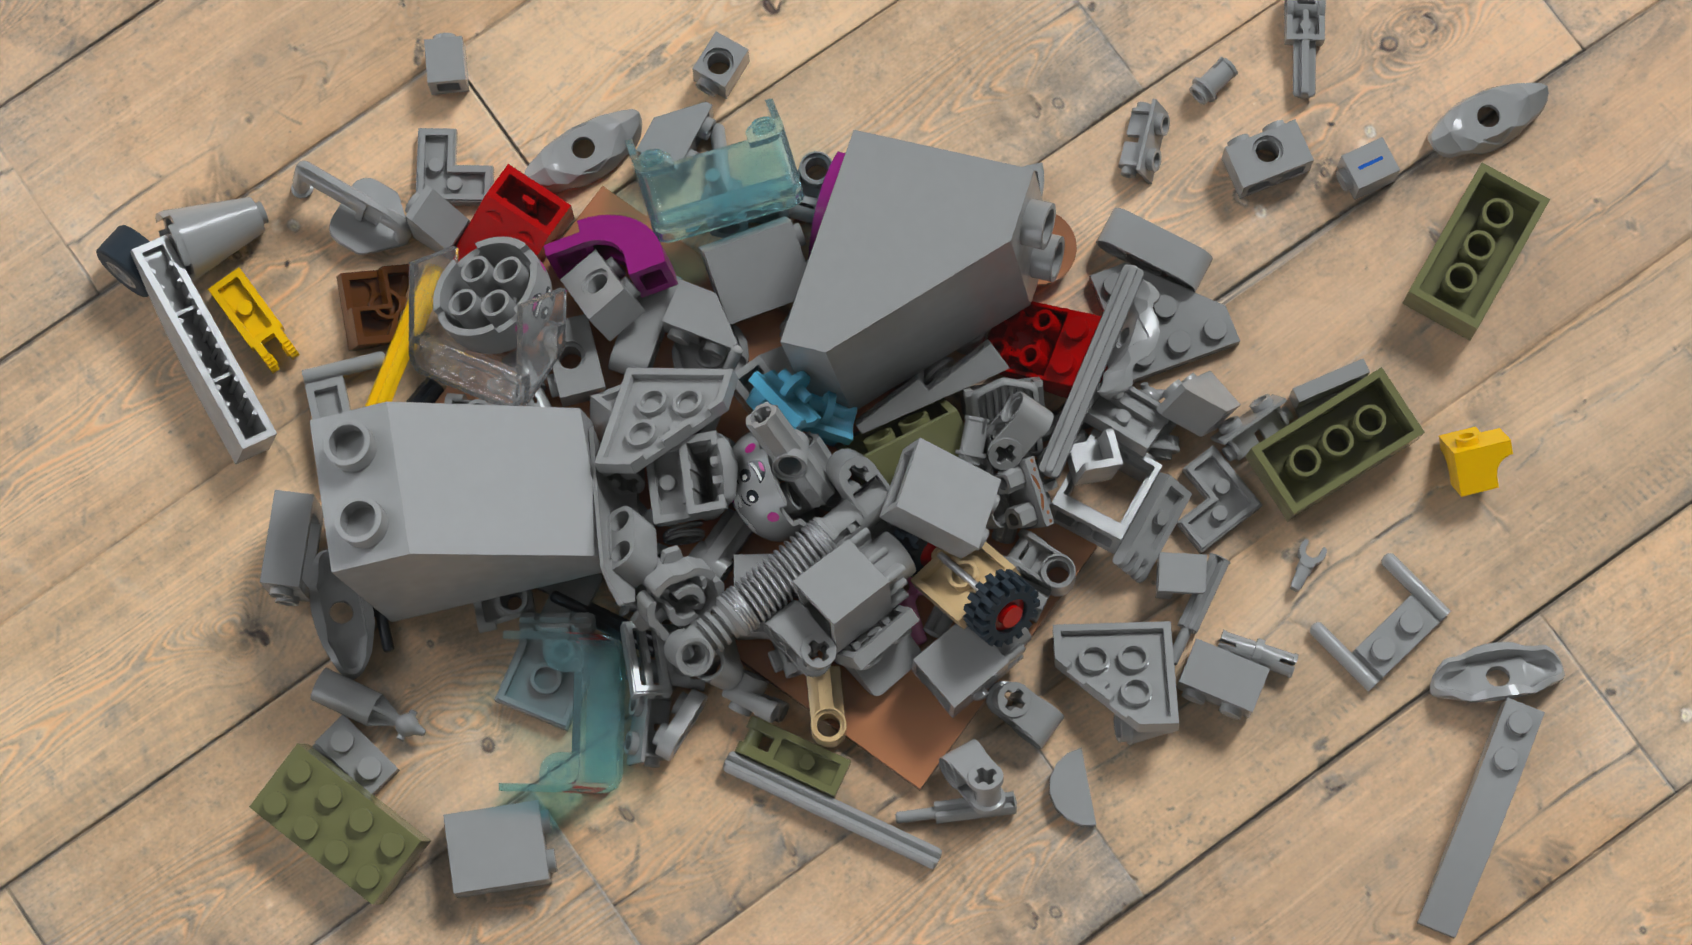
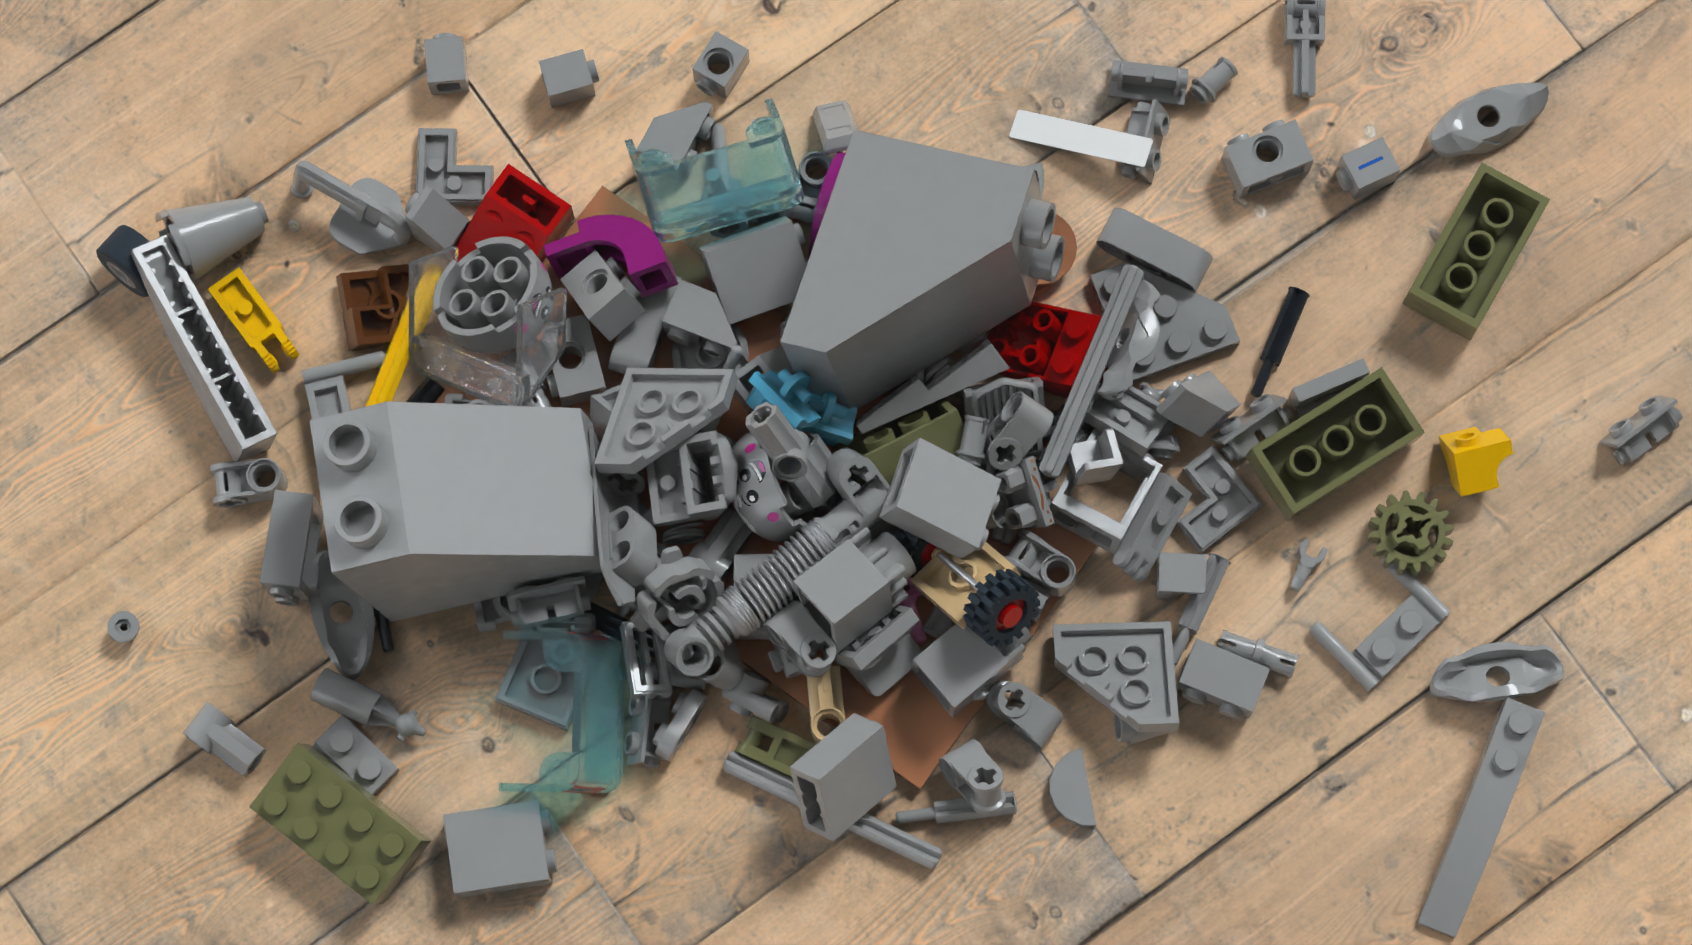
(118, 622): none -> light grey piece
(217, 734): none -> light grey piece
(239, 482): none -> light grey piece
(530, 603): none -> light grey hinge
(560, 169): light grey piece -> none
(569, 77): none -> light grey brick
(834, 125): none -> light grey tile
(843, 776): none -> light grey brick
(1081, 138): none -> white sticker
(1148, 82): none -> light grey hinge
(1280, 336): none -> black axle
(1417, 547): none -> olive gear
(1630, 433): none -> light grey hinge

